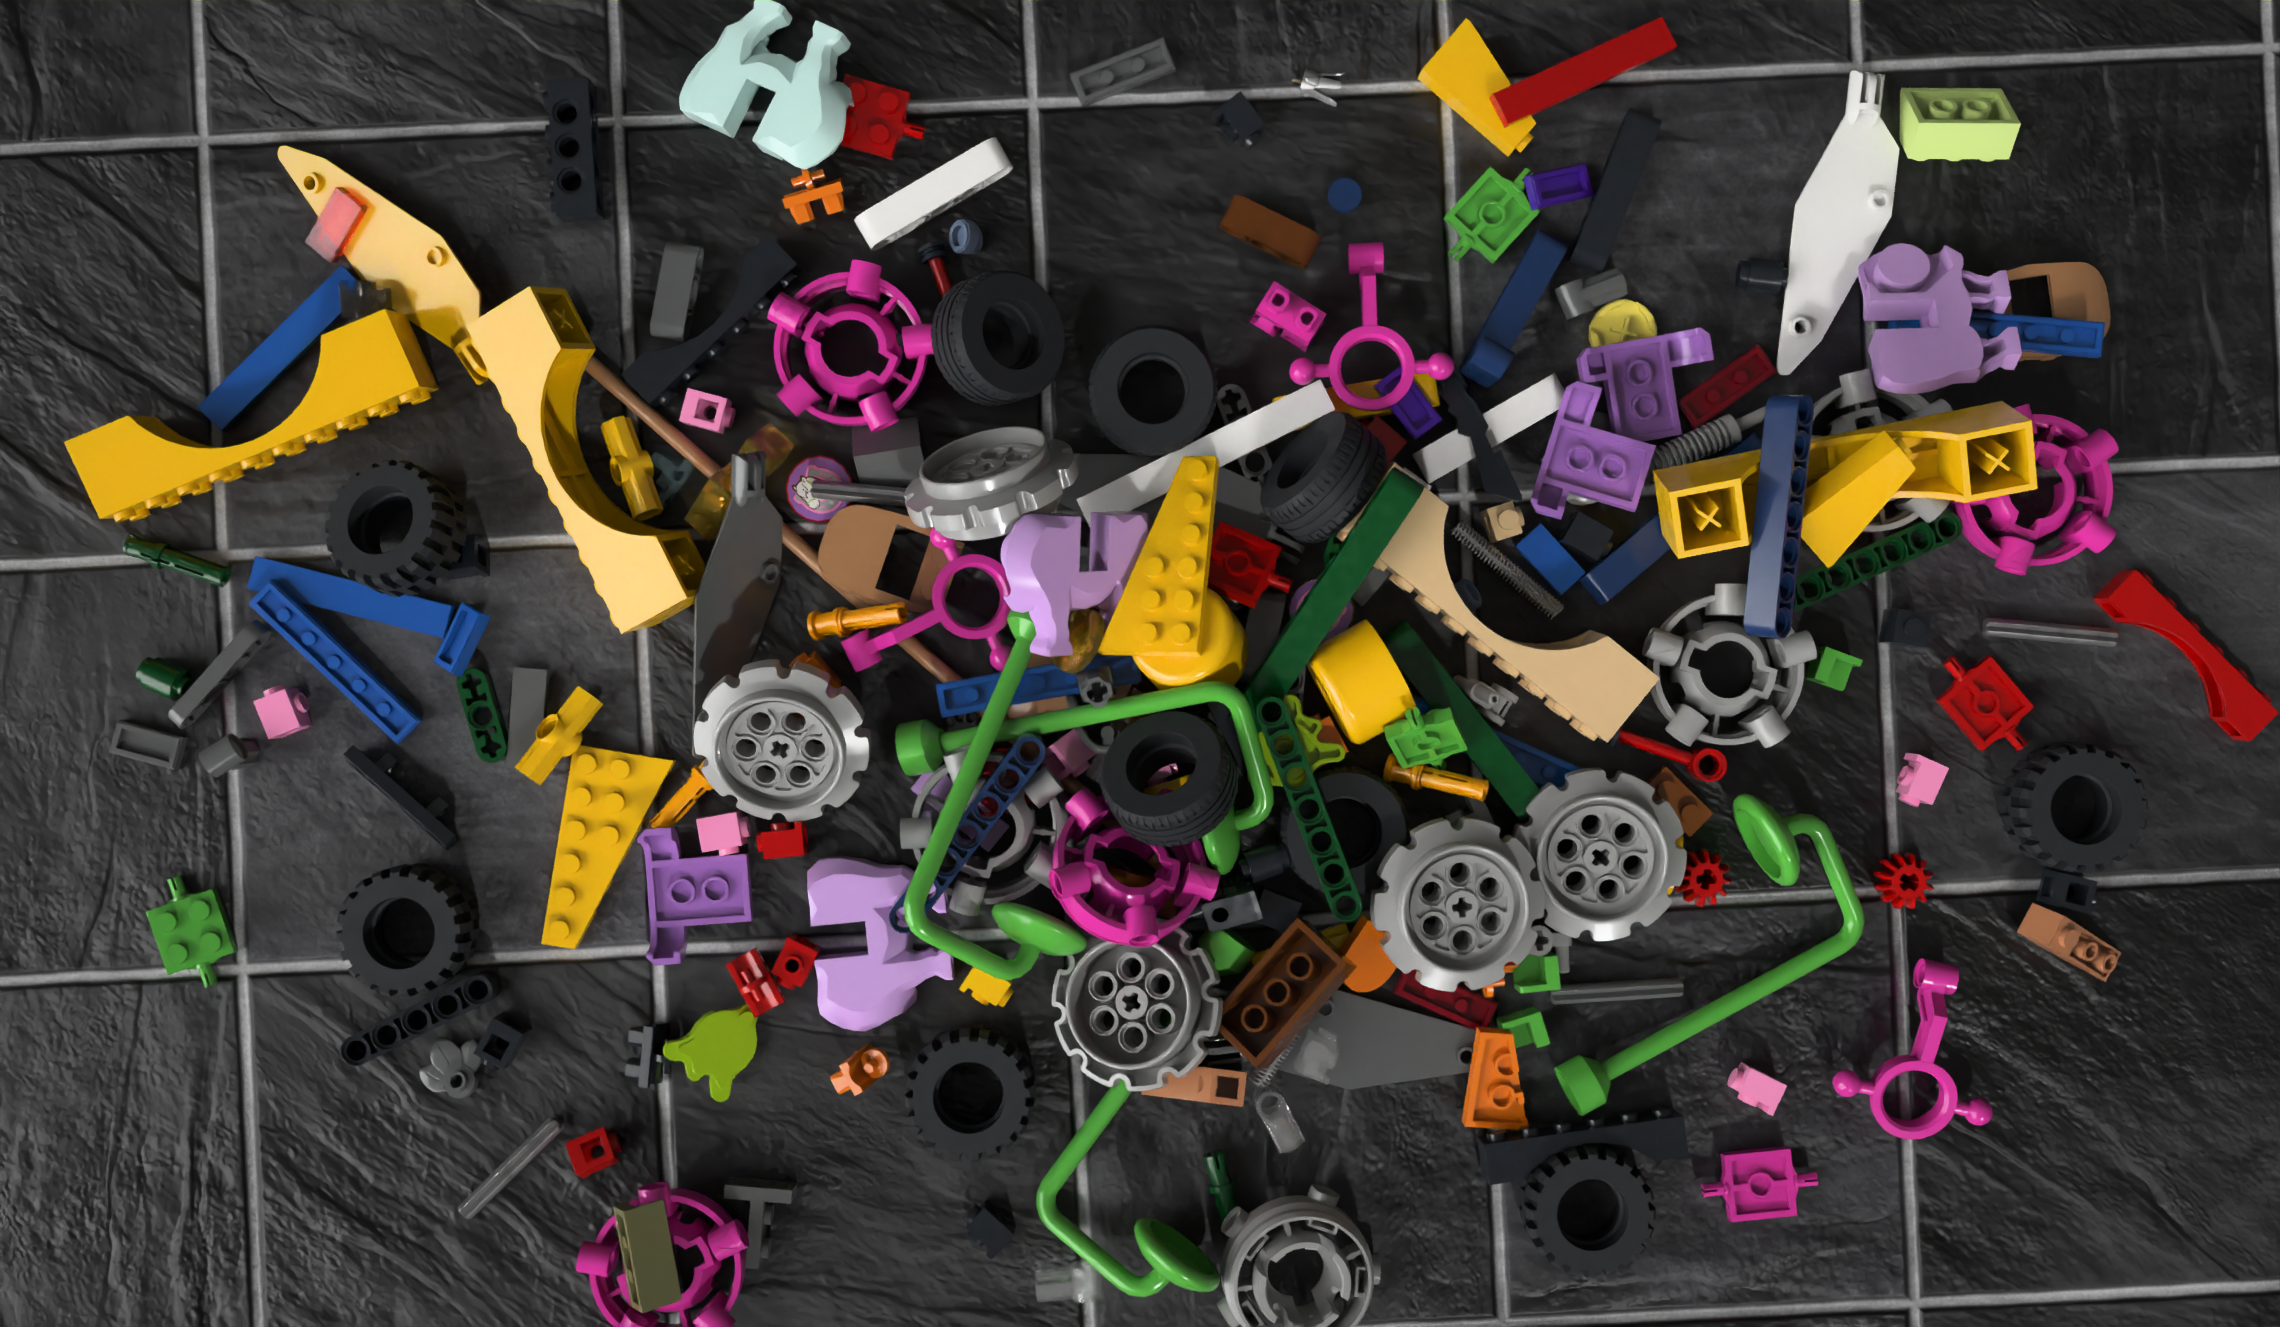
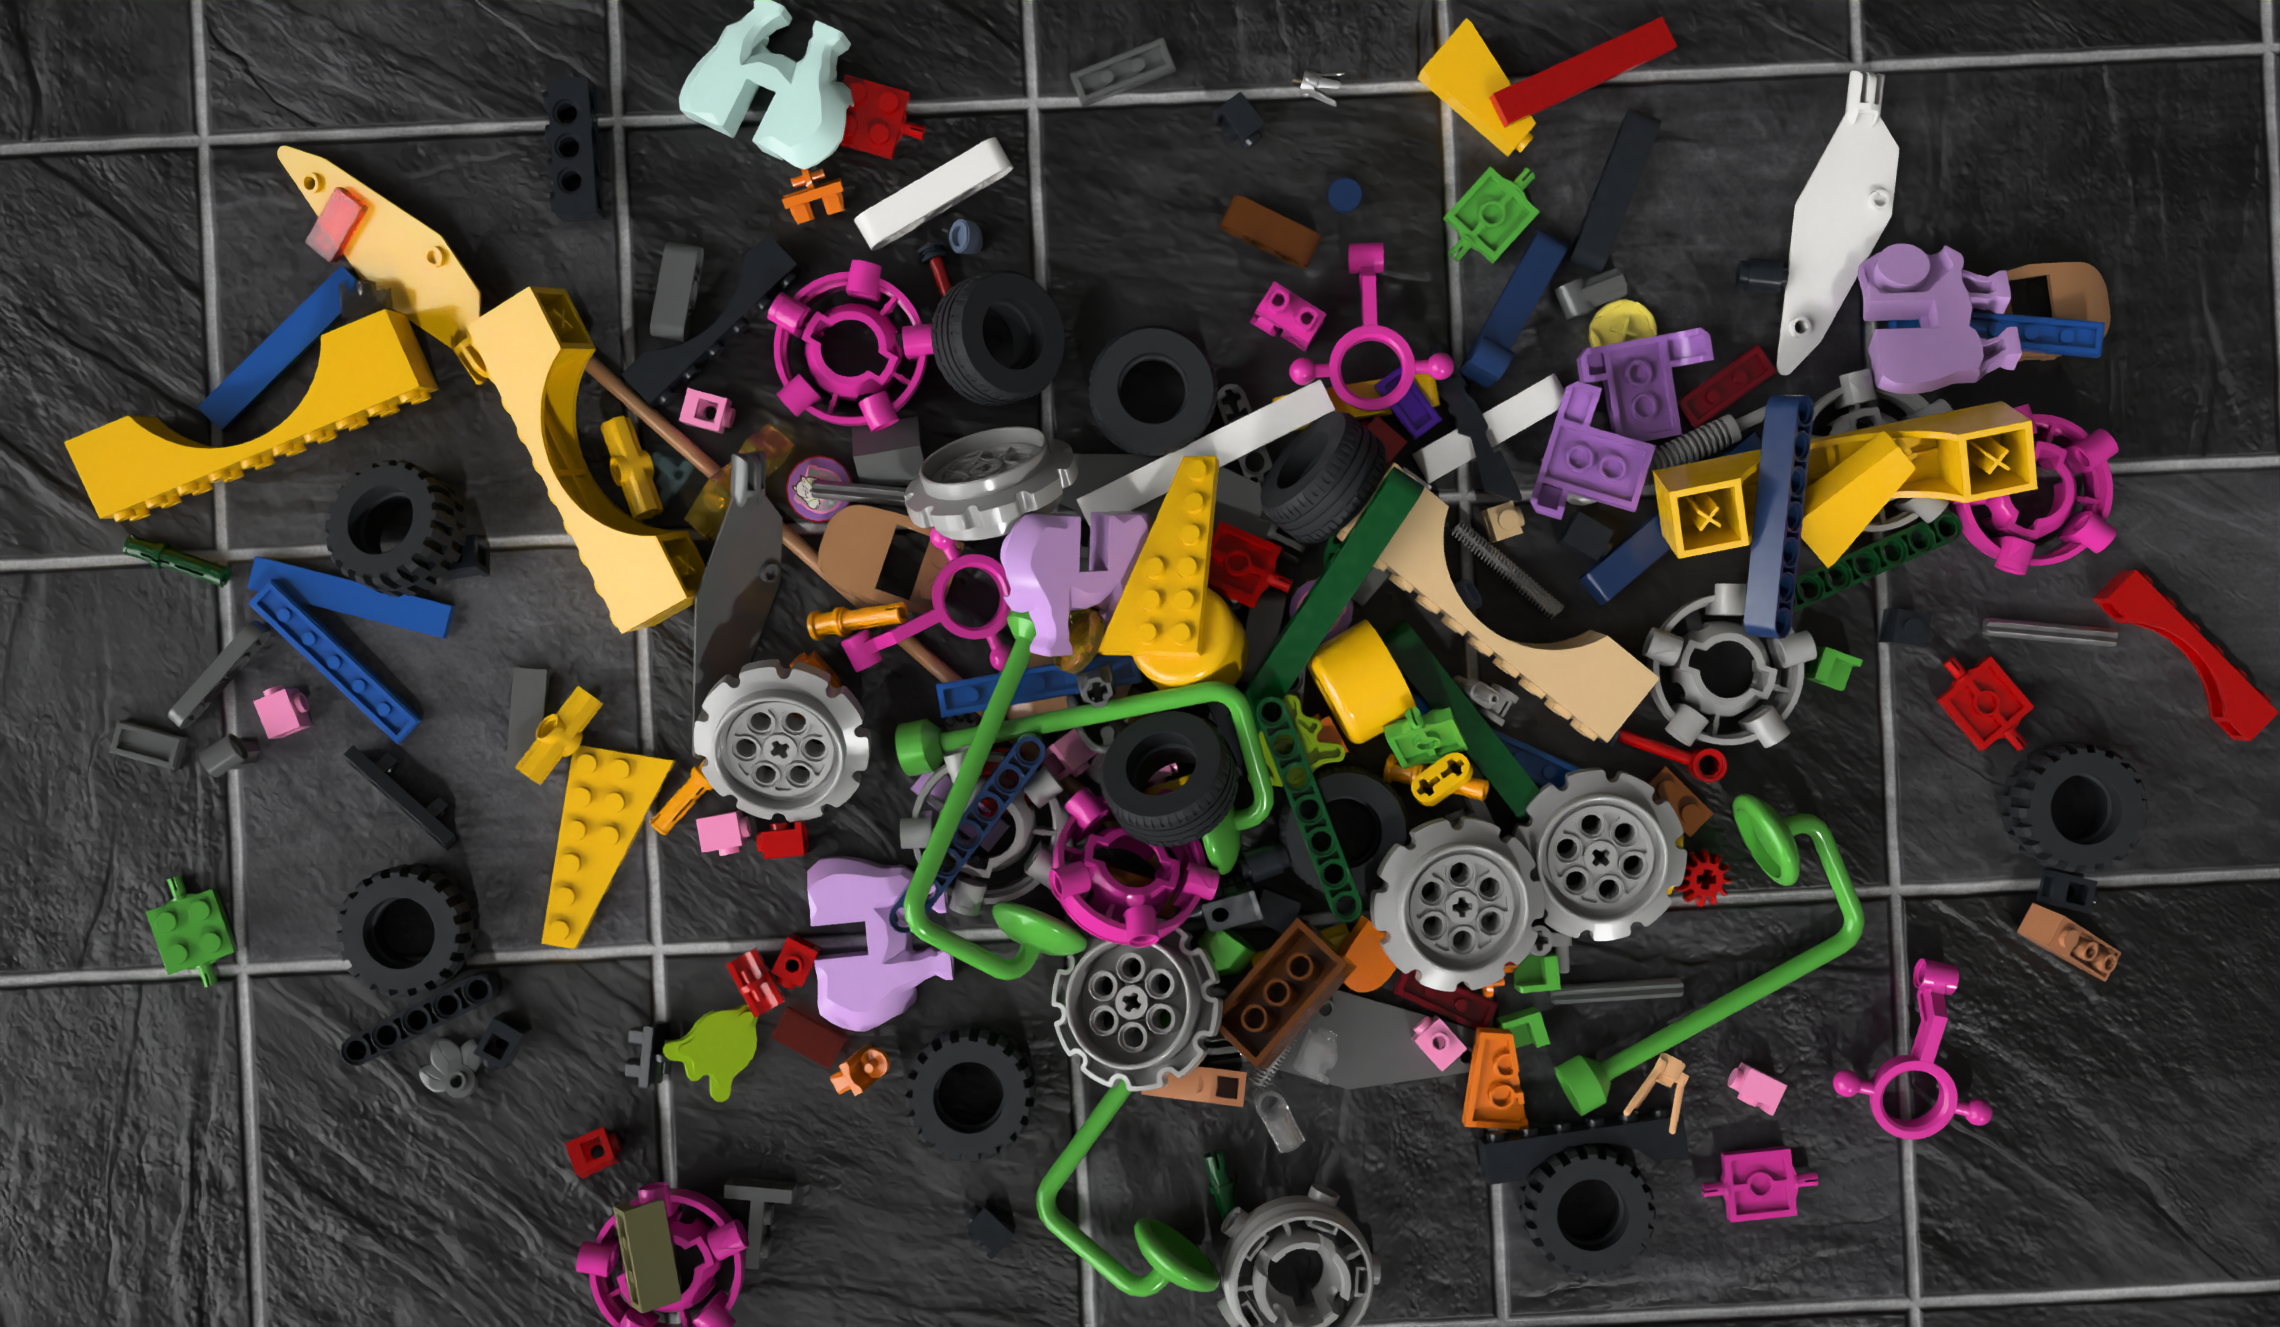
(164, 678): dark green brick -> none
(462, 639): blue tile -> none
(497, 721): dark green beam -> none
(511, 1167): flat silver axle -> none
(690, 892): medium lavender piece -> none
(808, 1037): none -> clear red tile
(987, 988): yellow brick -> none
(1075, 1282): clear piece -> none
(1436, 773): none -> yellow beam
(1437, 1042): none -> bright pink brick
(1550, 559): blue tile -> none
(1558, 186): dark purple tile -> none
(1666, 1072): none -> light nougat plant
(1891, 882): red gear -> none
(1920, 780): bright pink brick -> none
(1957, 124): yellowish green slope -> none

